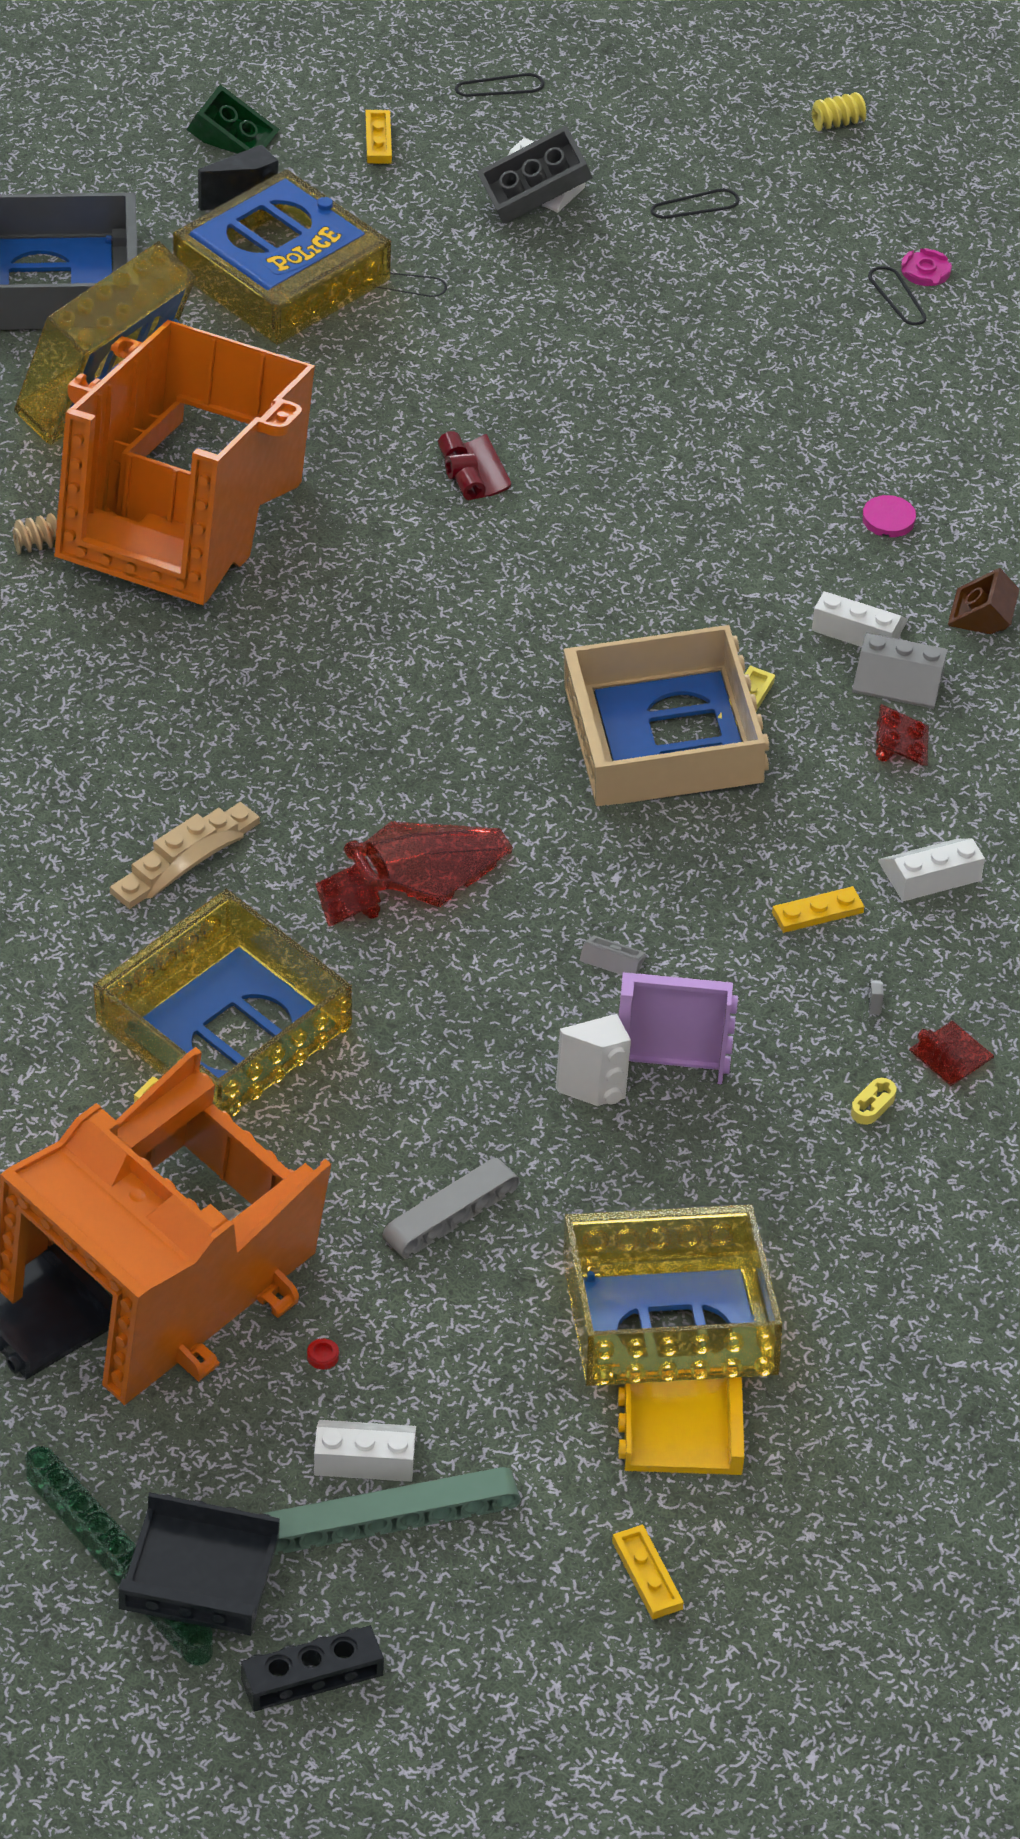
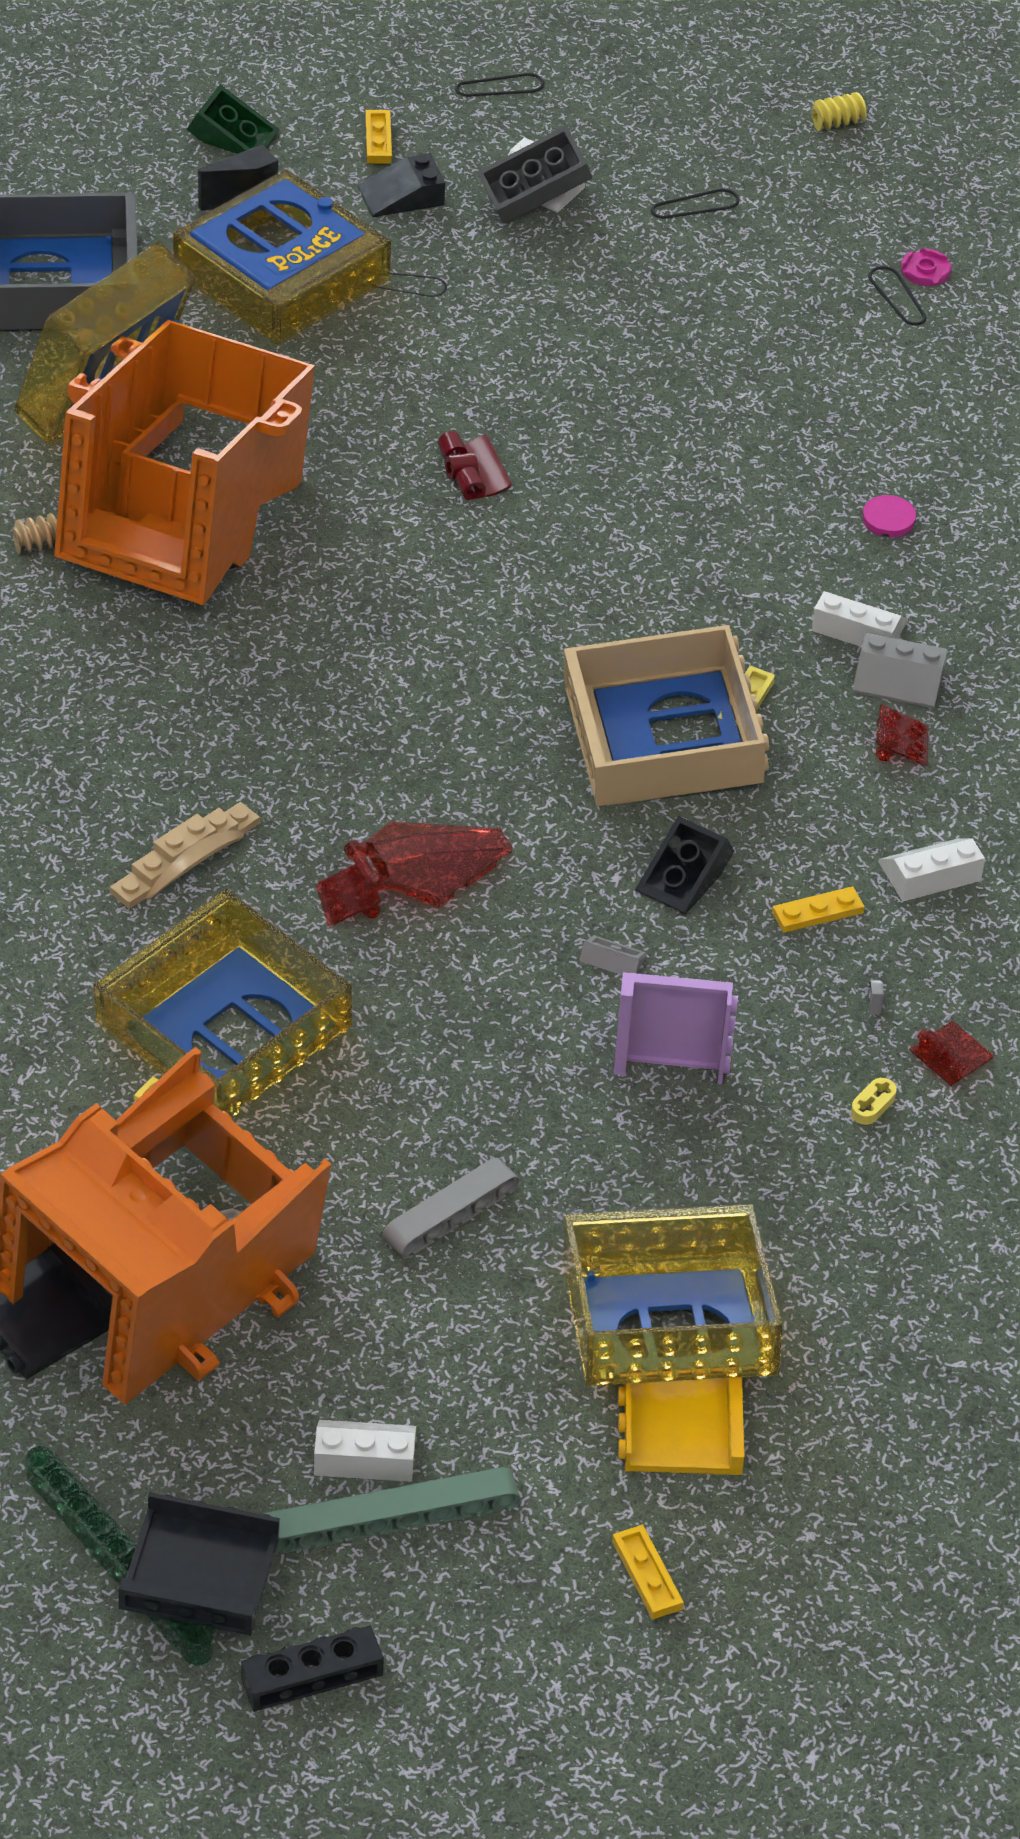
(322, 1354): red tile -> none
(404, 187): none -> black slope
(594, 1061): white slope -> none
(685, 865): none -> black slope
(985, 603): reddish brown slope -> none

